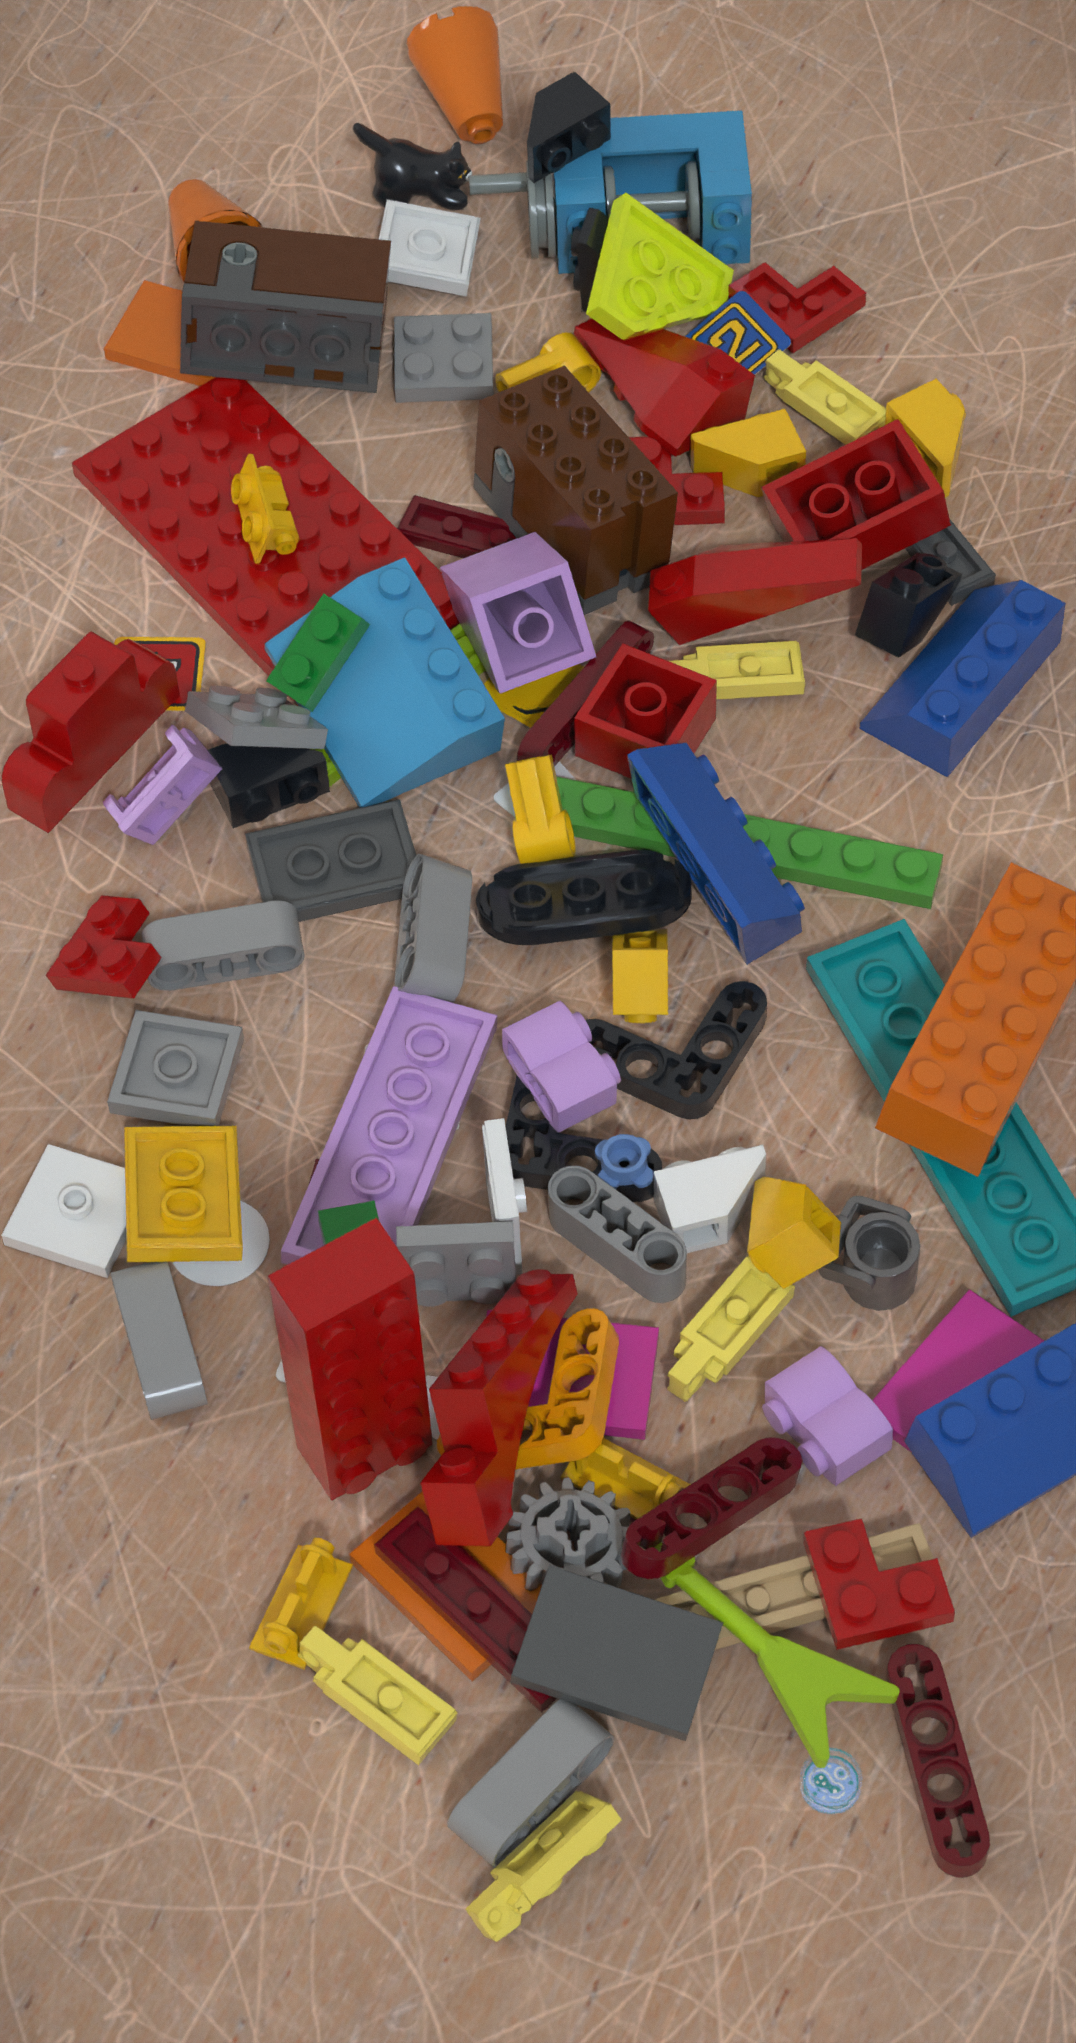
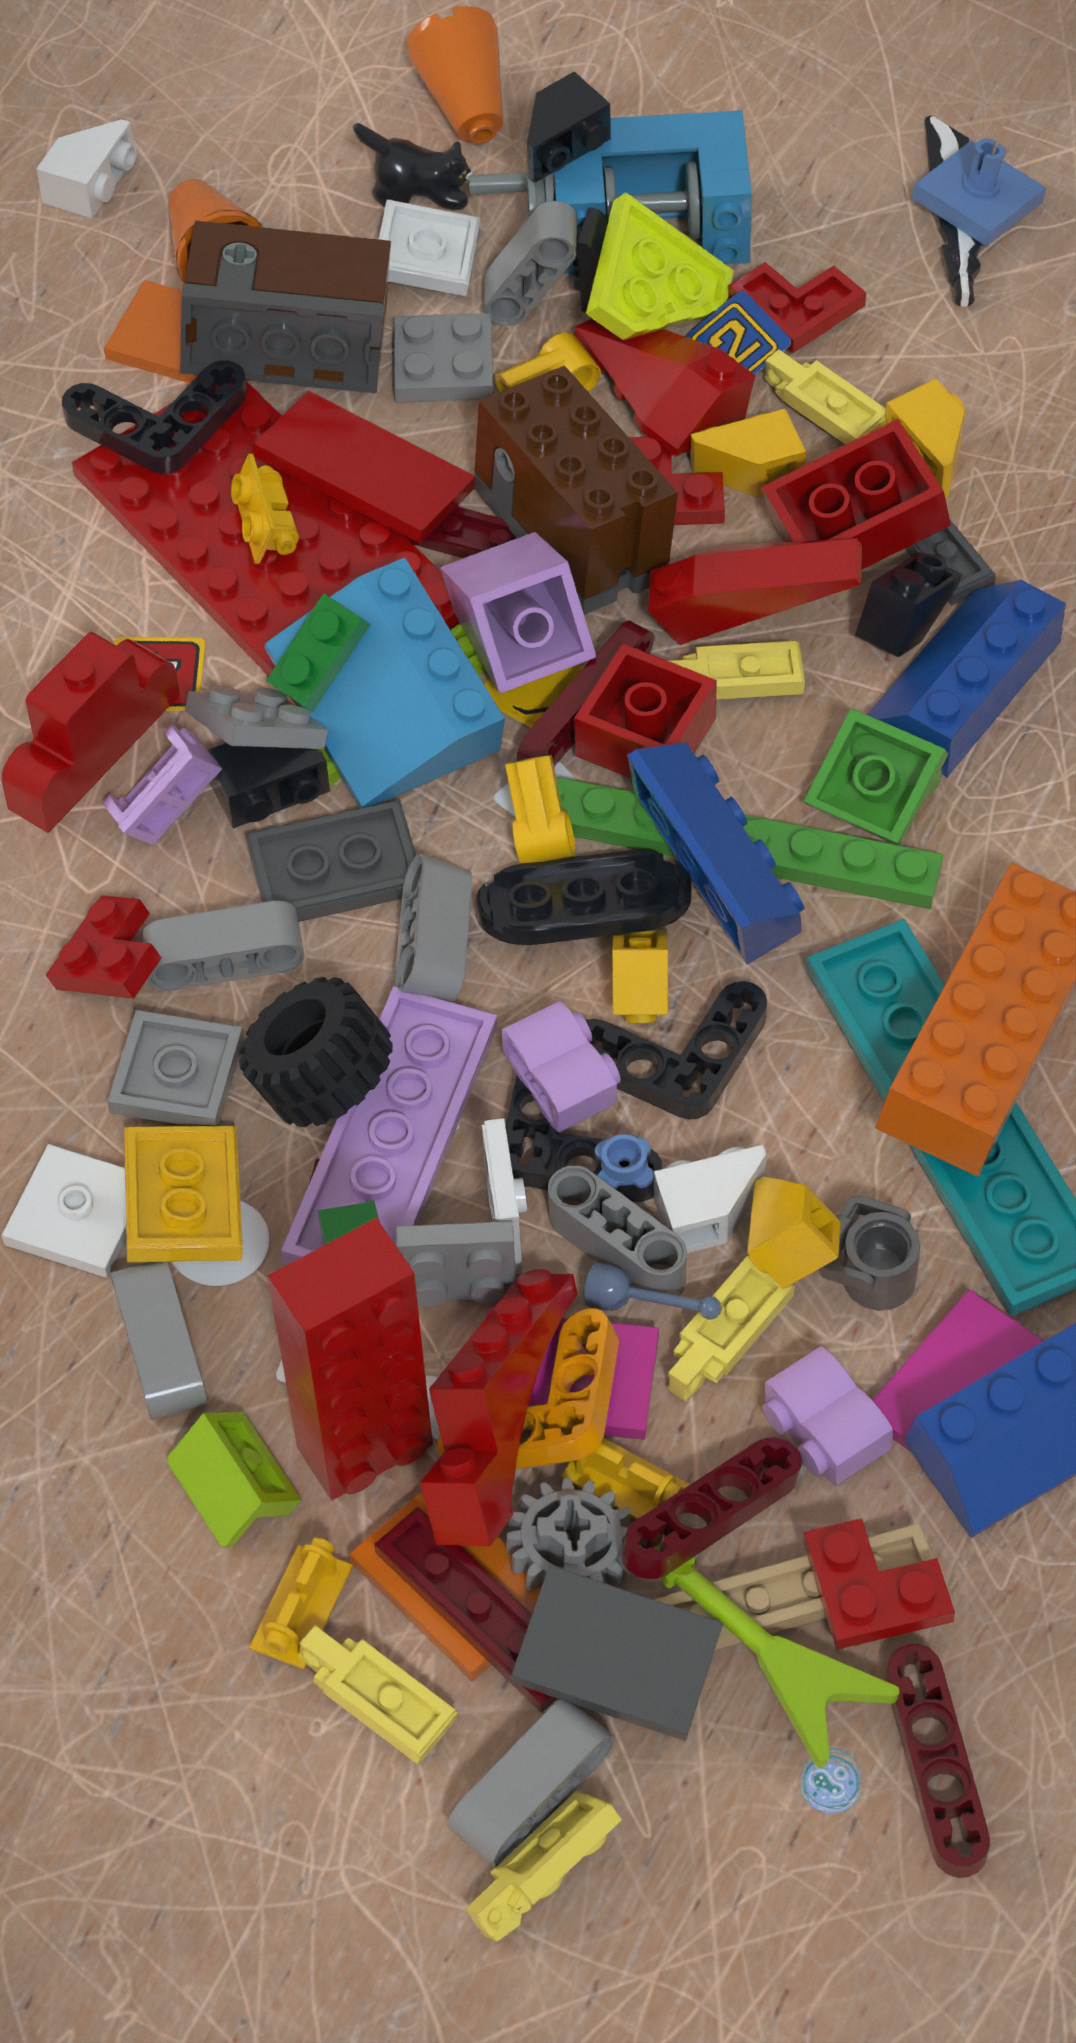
(86, 166): none -> white slope
(157, 431): none -> black beam
(230, 1475): none -> lime panel
(315, 1052): none -> black tyre
(364, 466): none -> red tile
(531, 263): none -> light grey beam
(611, 1288): none -> sand blue hinge
(876, 777): none -> bright green slope
(960, 248): none -> black sword
(979, 191): none -> medium blue tile

